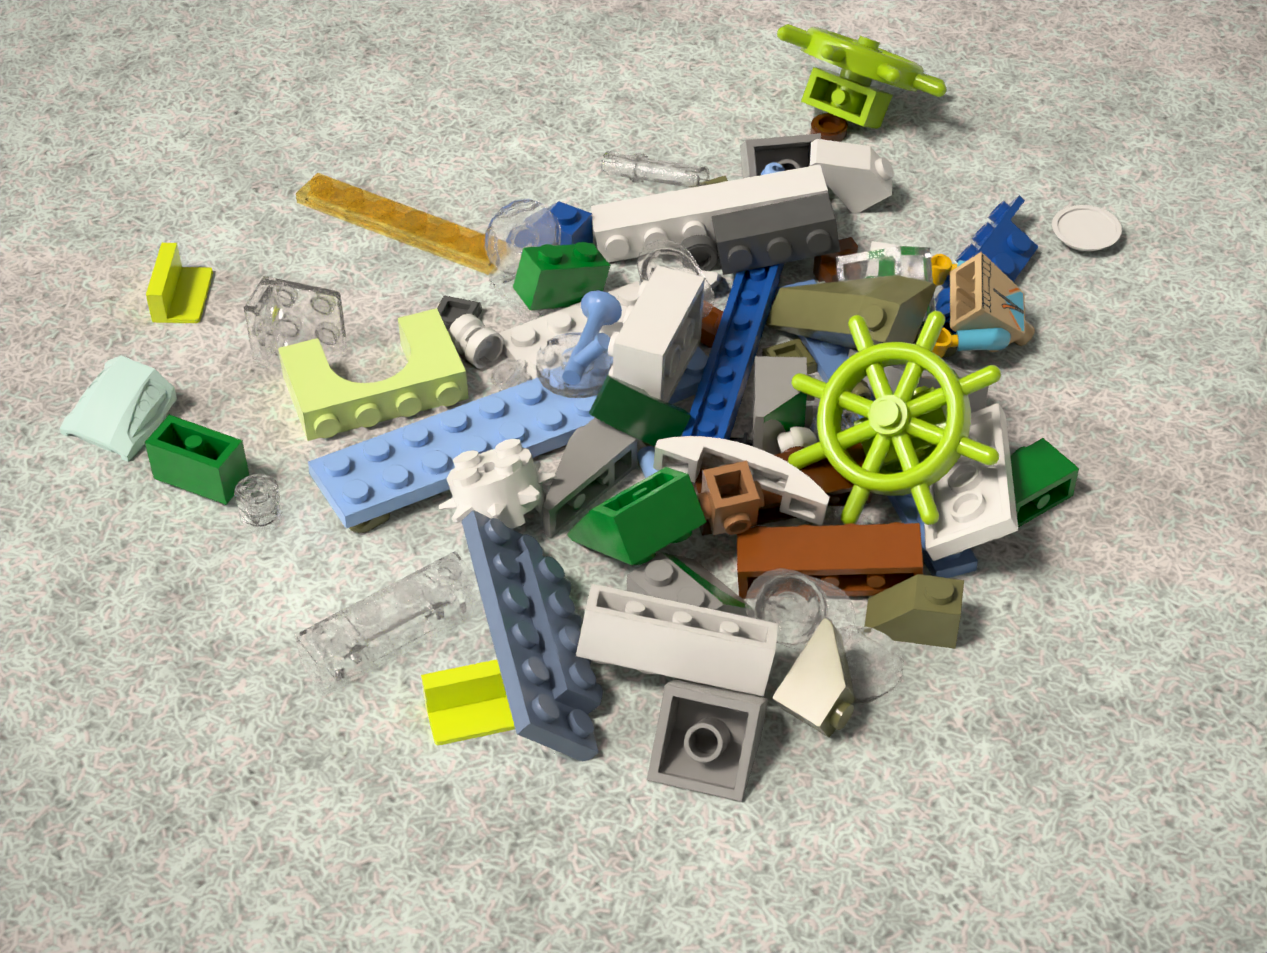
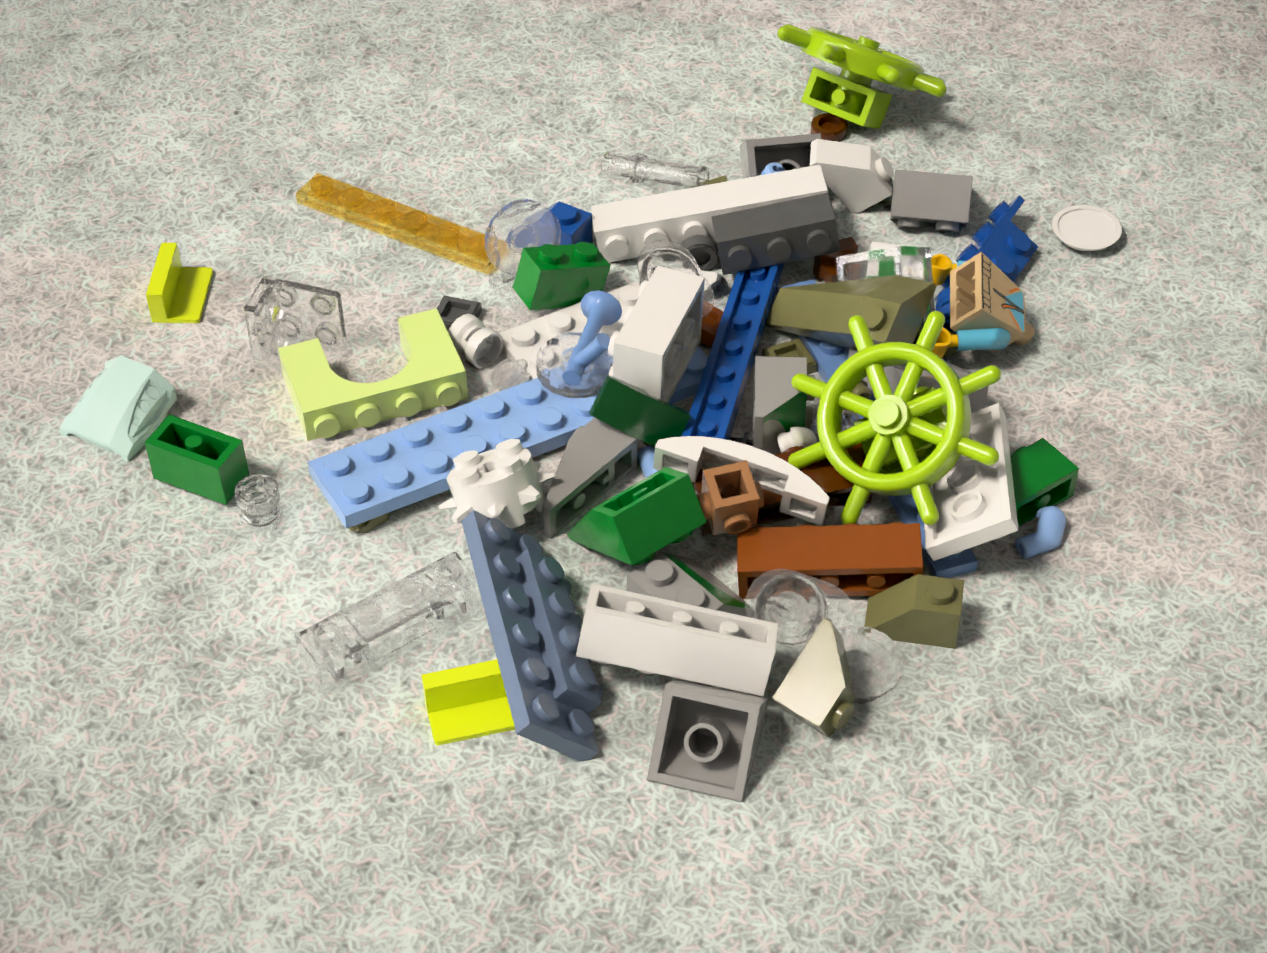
(931, 199): none -> light grey slope
(1048, 534): none -> light blue arm

